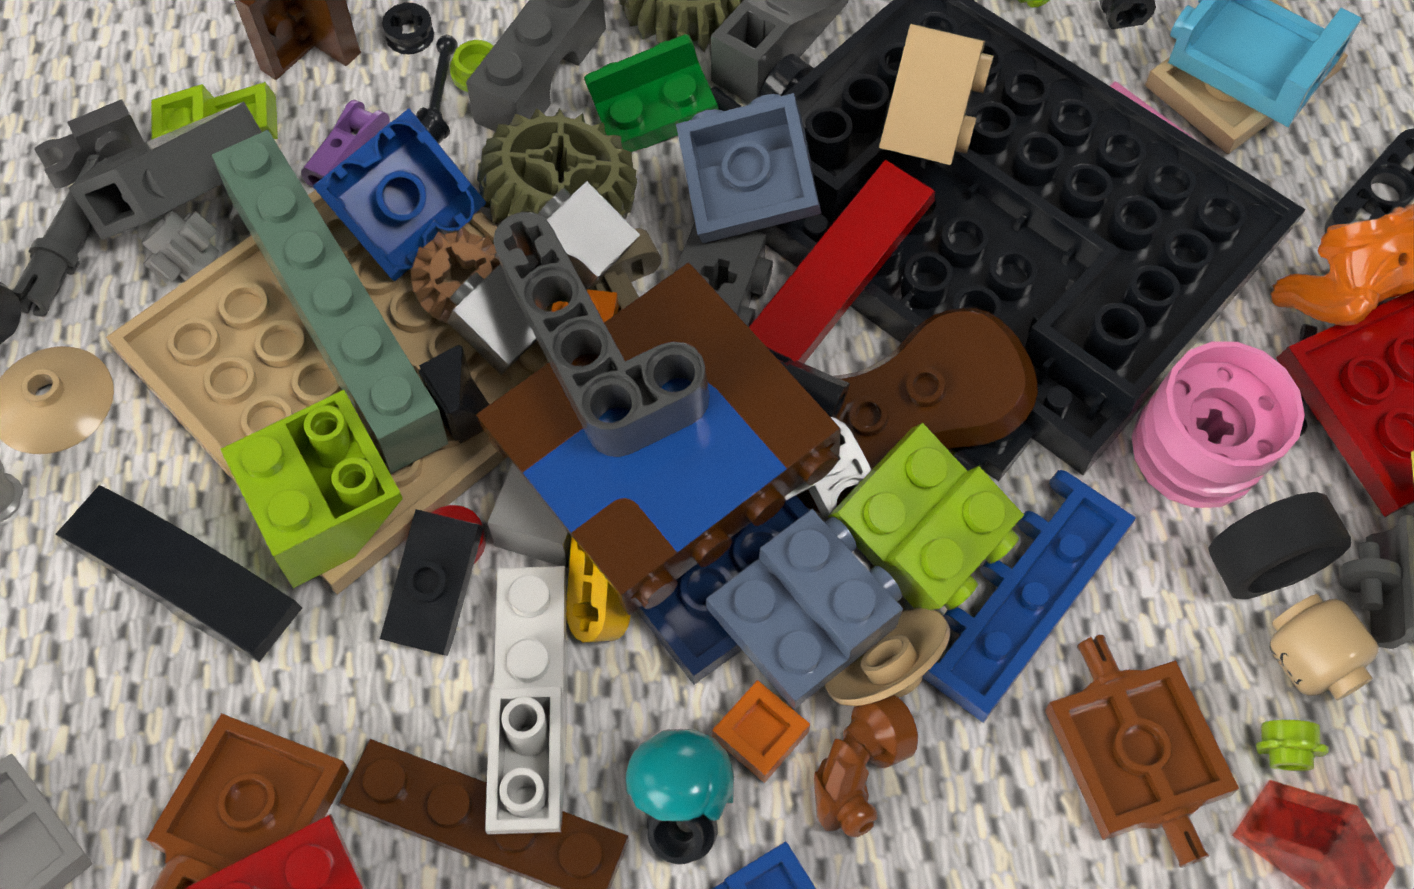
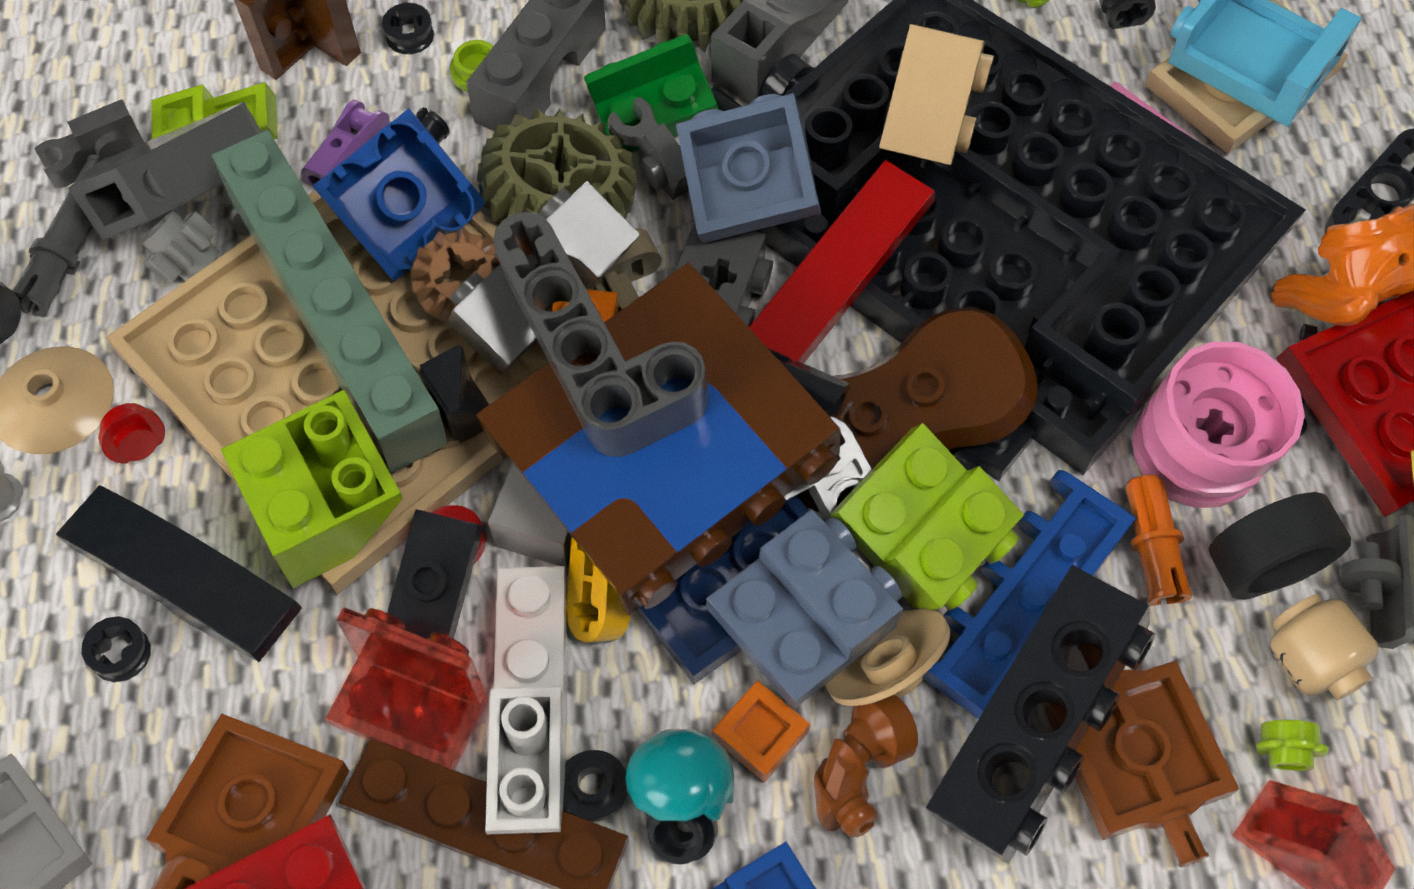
(99, 641): none -> black bush
(130, 433): none -> red plate
(408, 689): none -> clear red bracket
(446, 46): black hinge -> none
(606, 802): none -> black plate
(660, 152): none -> dark grey plate
(1079, 613): none -> black brick
(1157, 541): none -> orange axle

